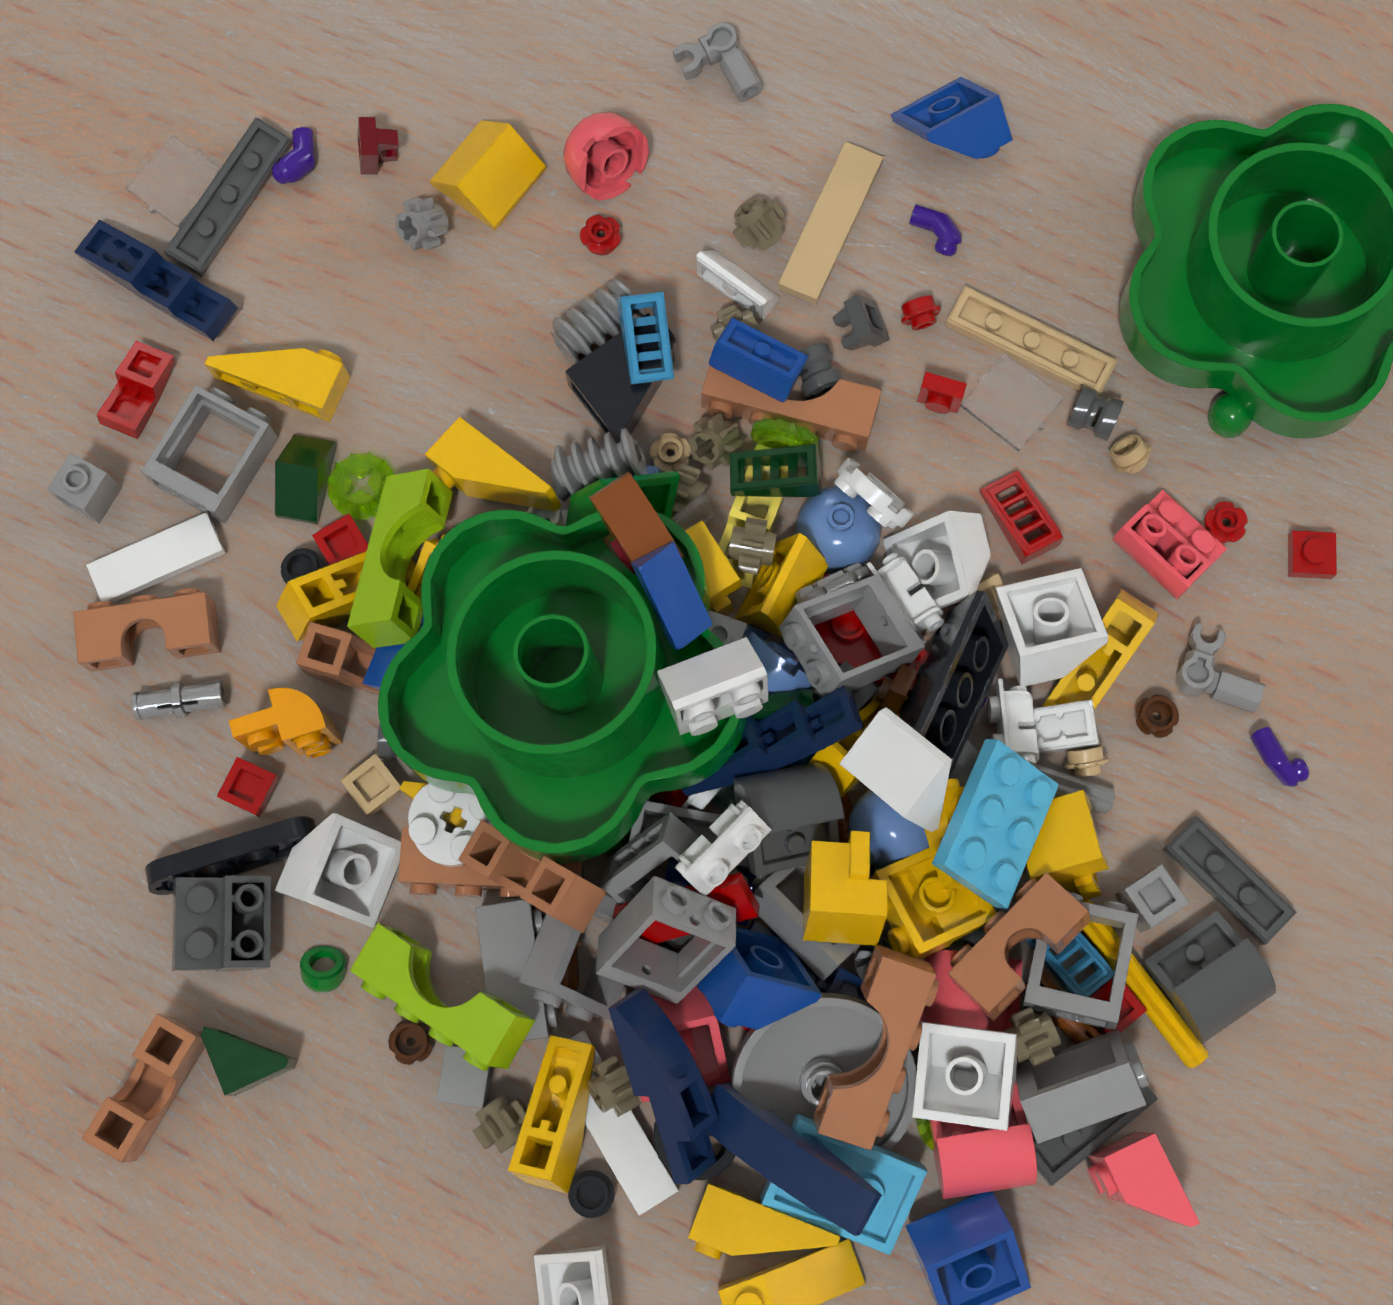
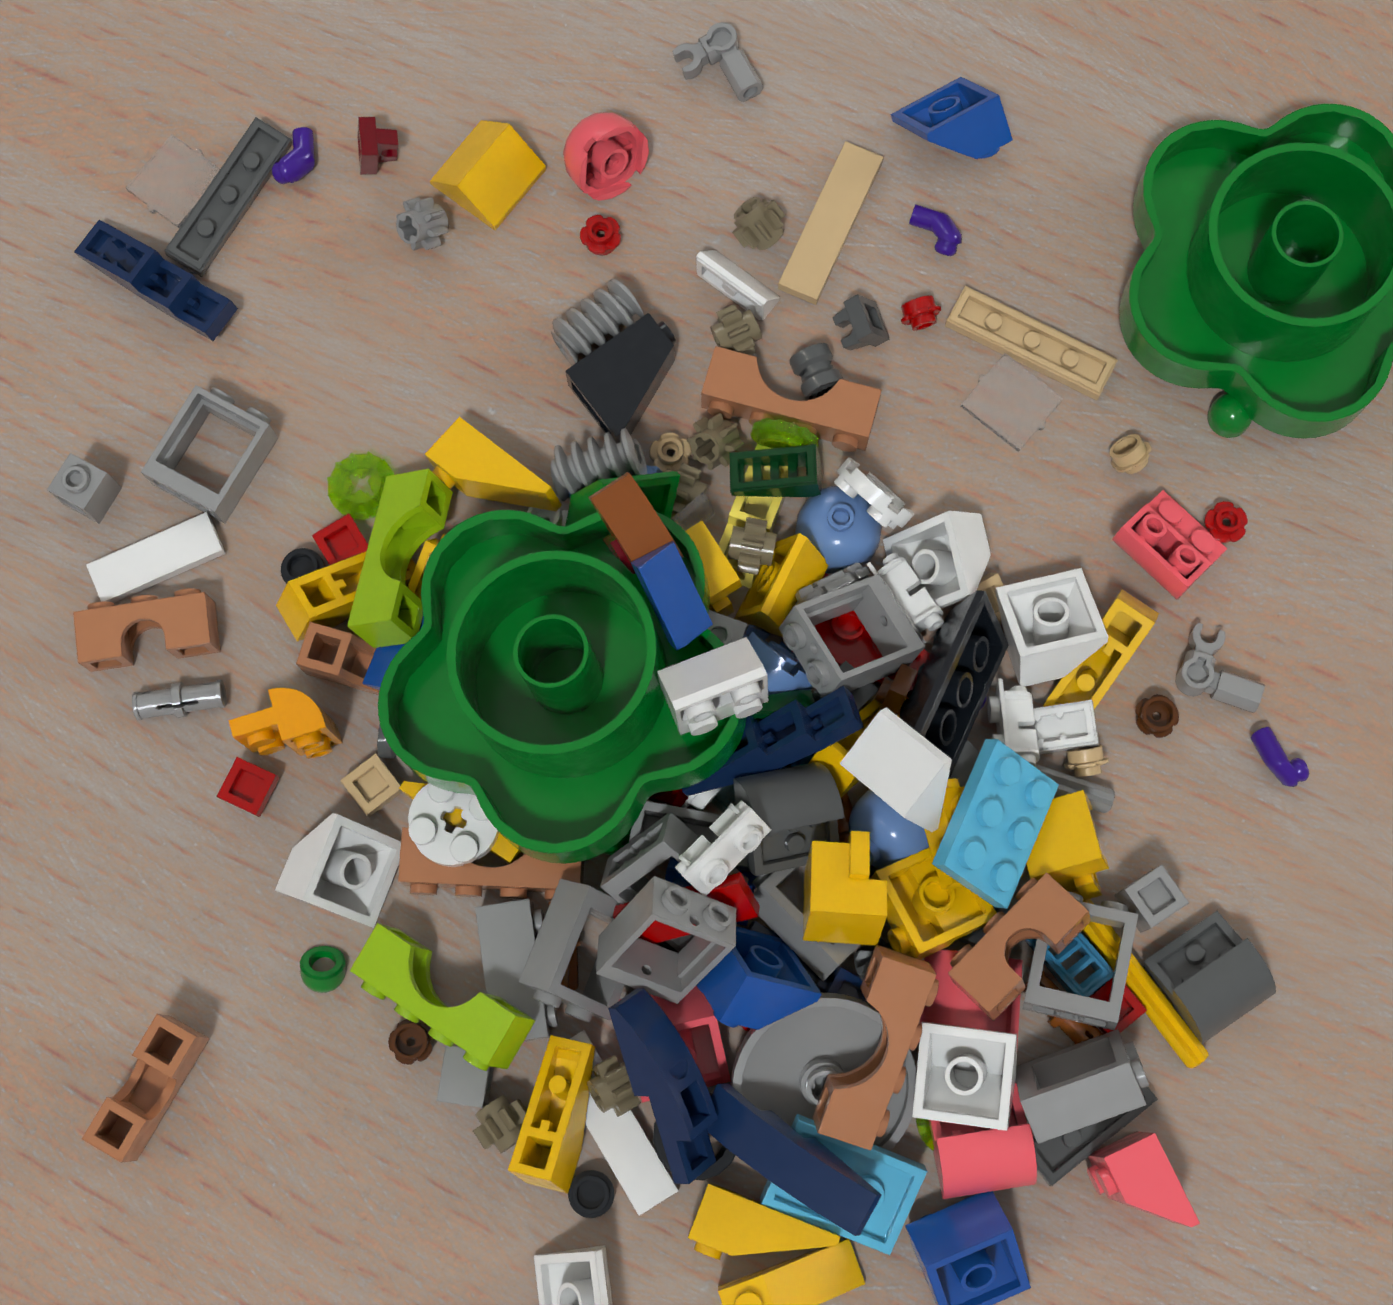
(138, 389): red slope -> none
(221, 923): dark grey brick -> none
(230, 854): black beam -> none
(242, 1062): dark green slope -> none
(289, 377): yellow slope -> none
(302, 478): dark green slope -> none
(536, 881): nougat arch -> none
(659, 319): dark azure slope -> none
(757, 360): blue slope -> none
(941, 393): red plate -> none
(1024, 550): red slope -> none
(1034, 1037): dark tan gear -> none
(1085, 411): dark grey wheel -> none
(1229, 881): dark grey tile -> none
(1312, 554): red plate -> none

